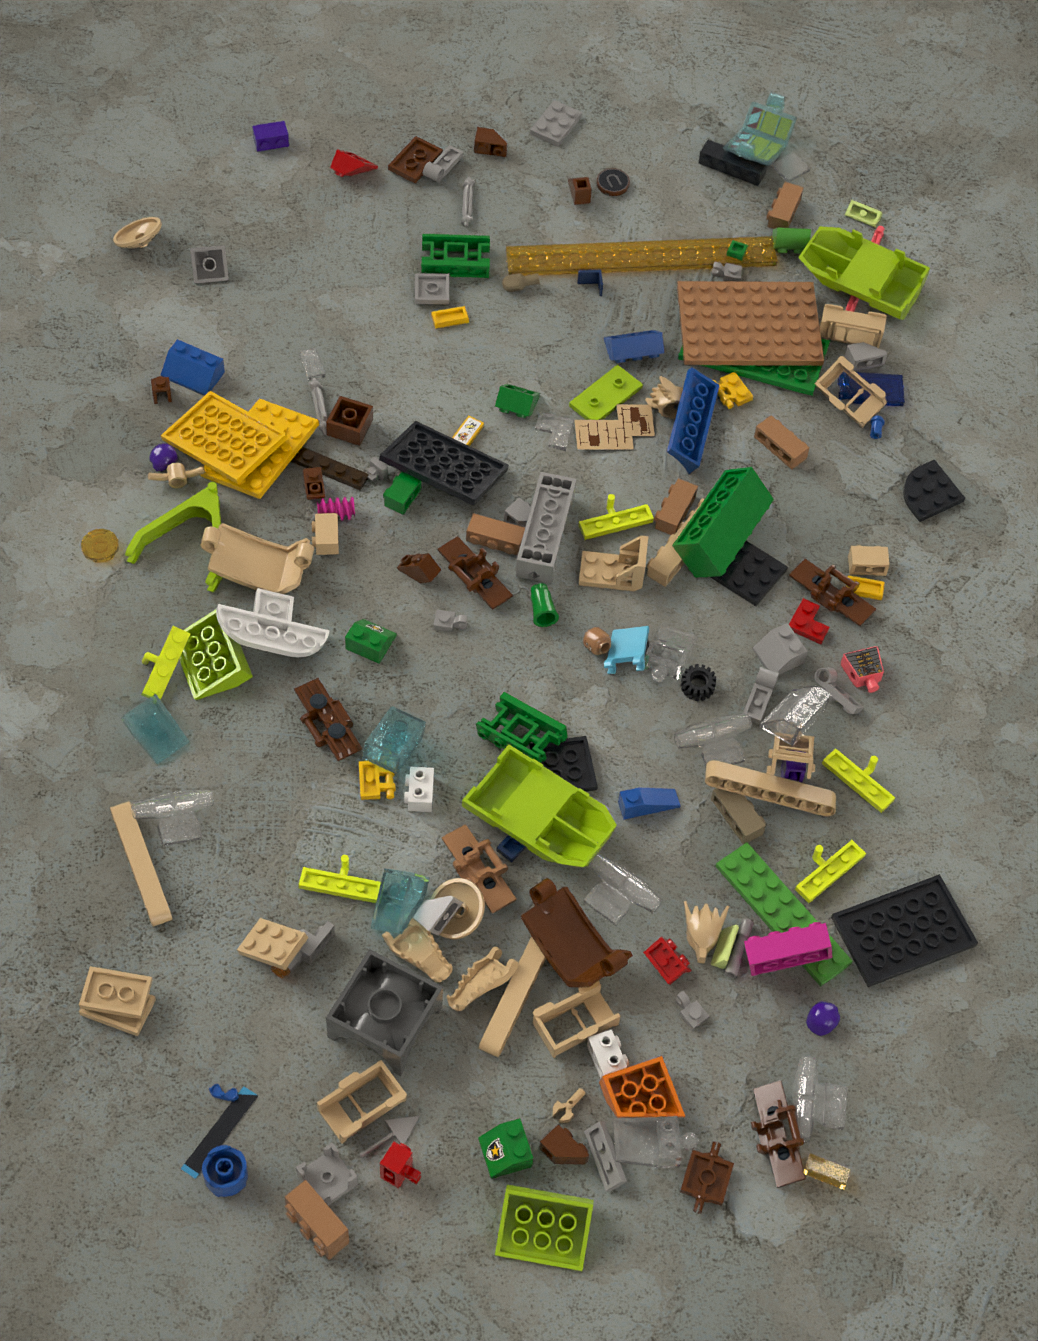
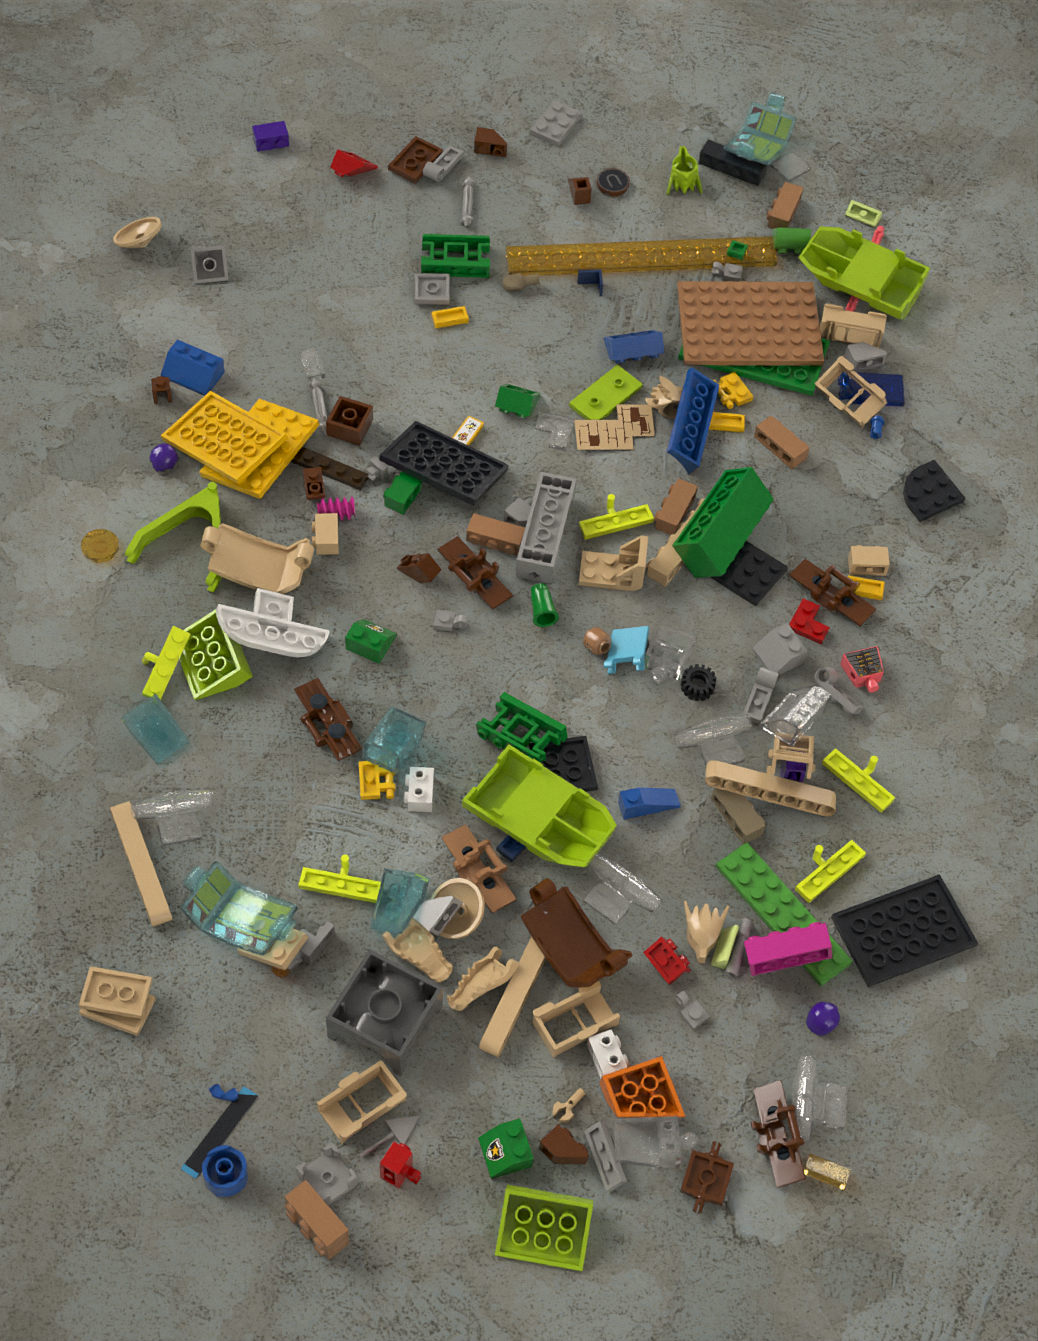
(176, 475): tan piece -> none
(235, 911): none -> clear light blue panel
(683, 174): none -> lime piece
(727, 422): none -> yellow tile

